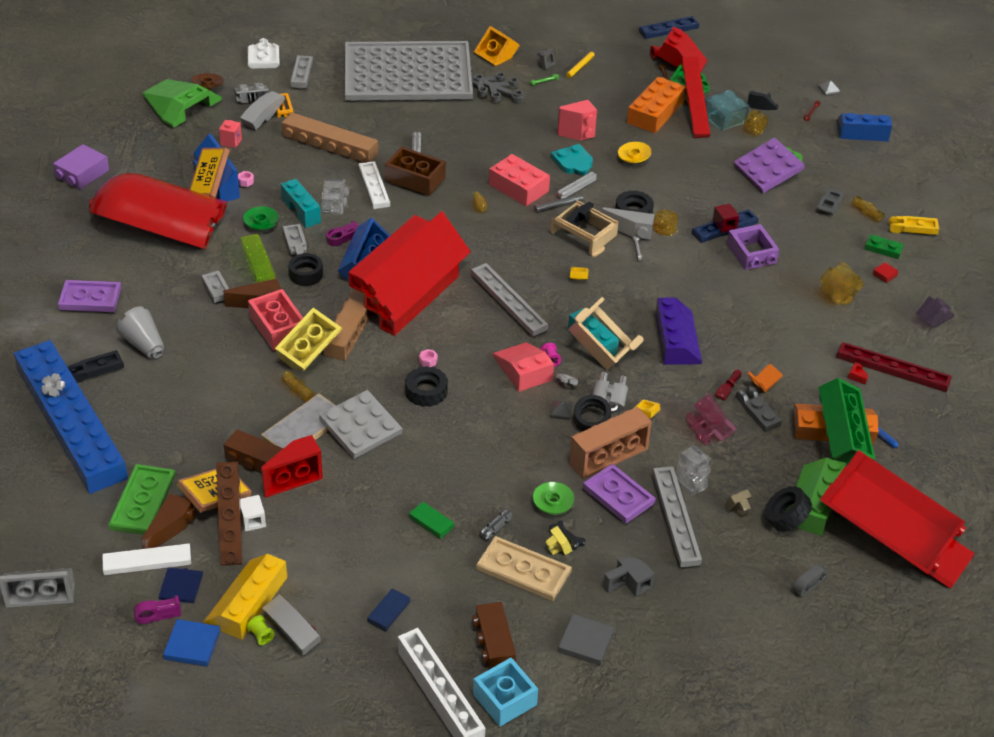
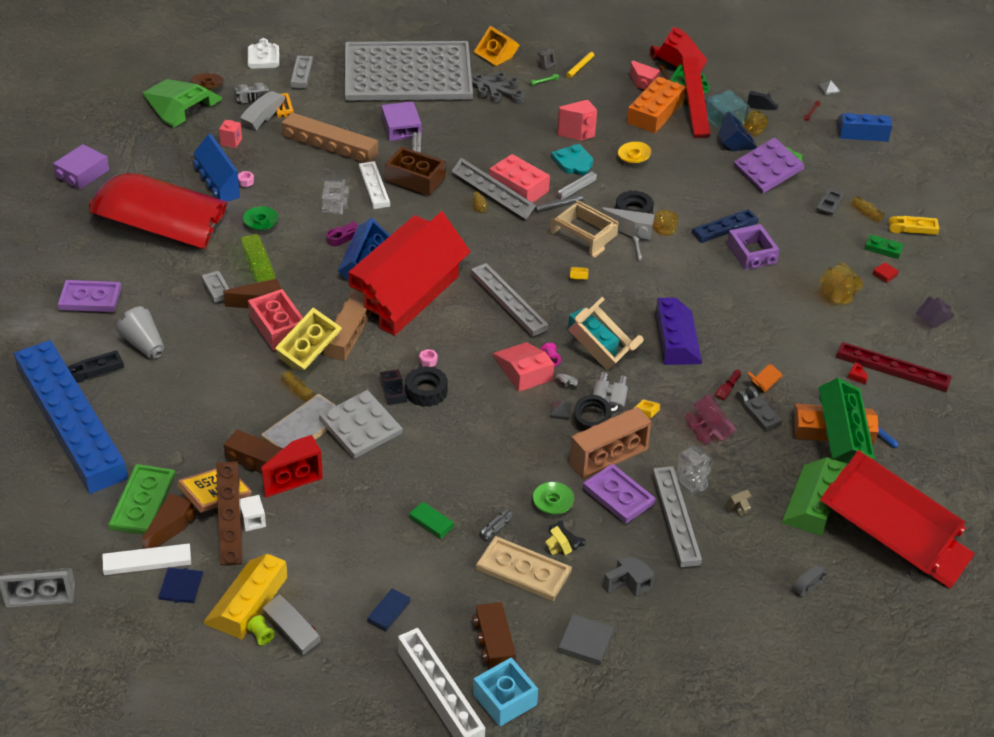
(52, 385): light grey plant -> none
(158, 610): magenta piece -> none
(192, 642): blue tile -> none
(209, 170): tile -> none
(295, 239): light grey hinge -> none
(297, 197): teal arch -> none
(305, 278): black tyre -> none
(393, 386): none -> black slope
(401, 120): none -> medium lavender brick
(493, 188): none -> light grey plate
(580, 214): black slope -> none
(643, 75): none -> coral slope
(664, 28): dark blue tile -> none
(725, 217): dark red brick -> none
(734, 135): none -> dark blue slope
(794, 516): black tyre -> none

